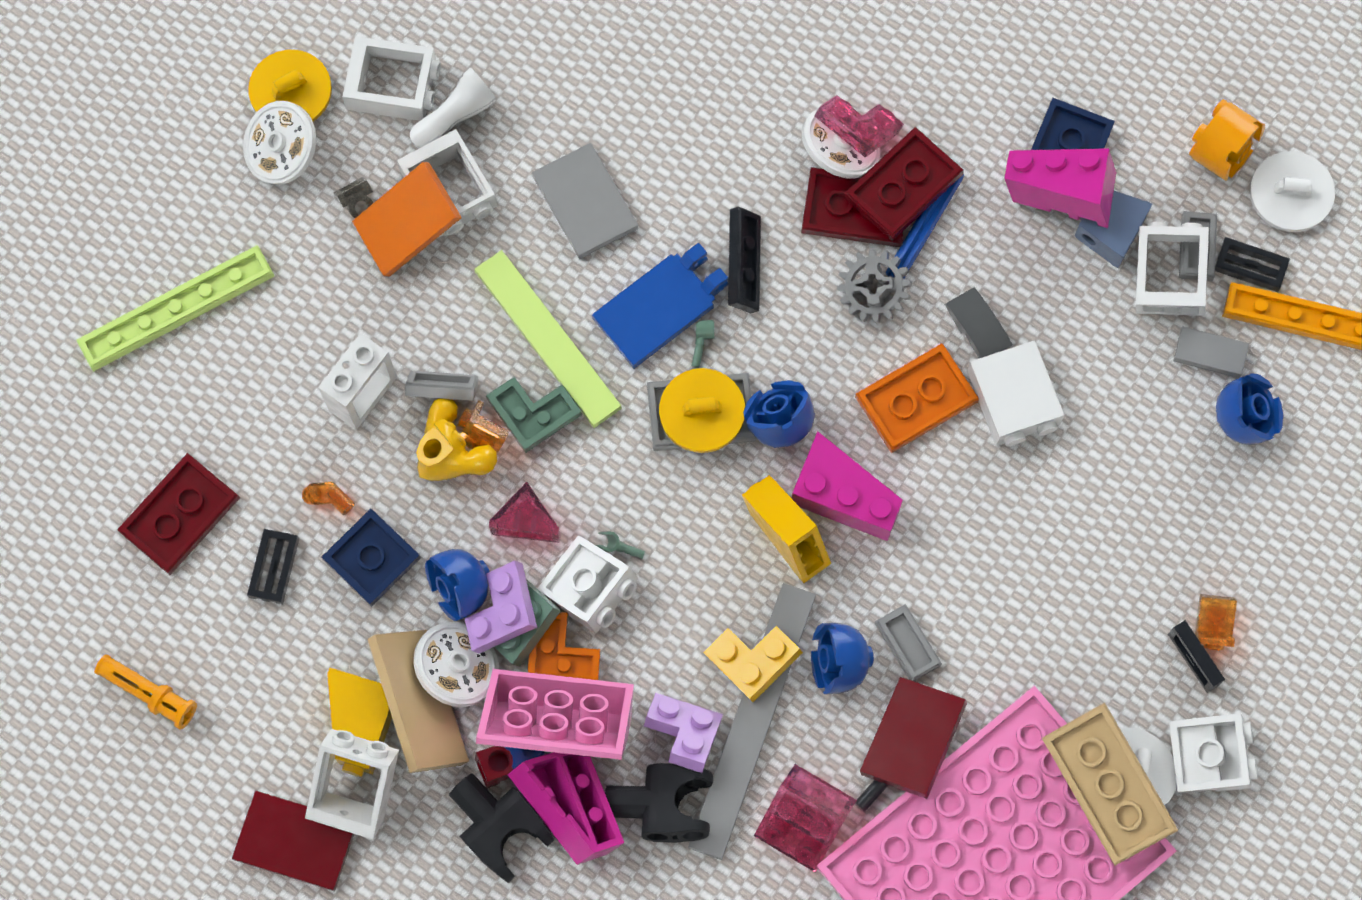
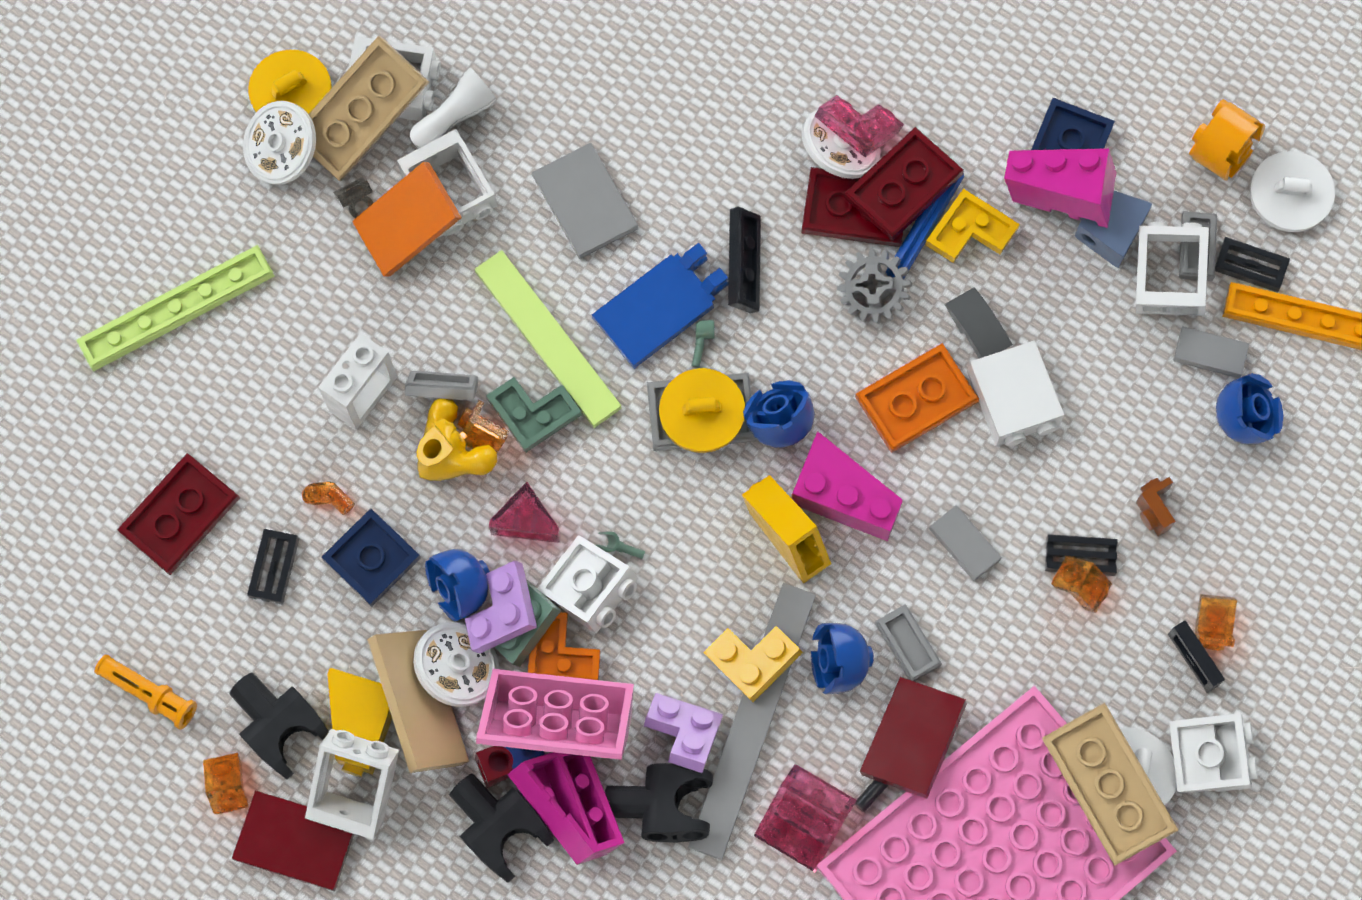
(224, 783): none -> clear orange bracket
(274, 720): none -> black connector
(363, 106): none -> tan tile
(965, 543): none -> light grey tile
(968, 219): none -> yellow plate
(1083, 582): none -> clear orange bracket
(1111, 555): none -> black tile
(1154, 512): none -> dark orange bracket

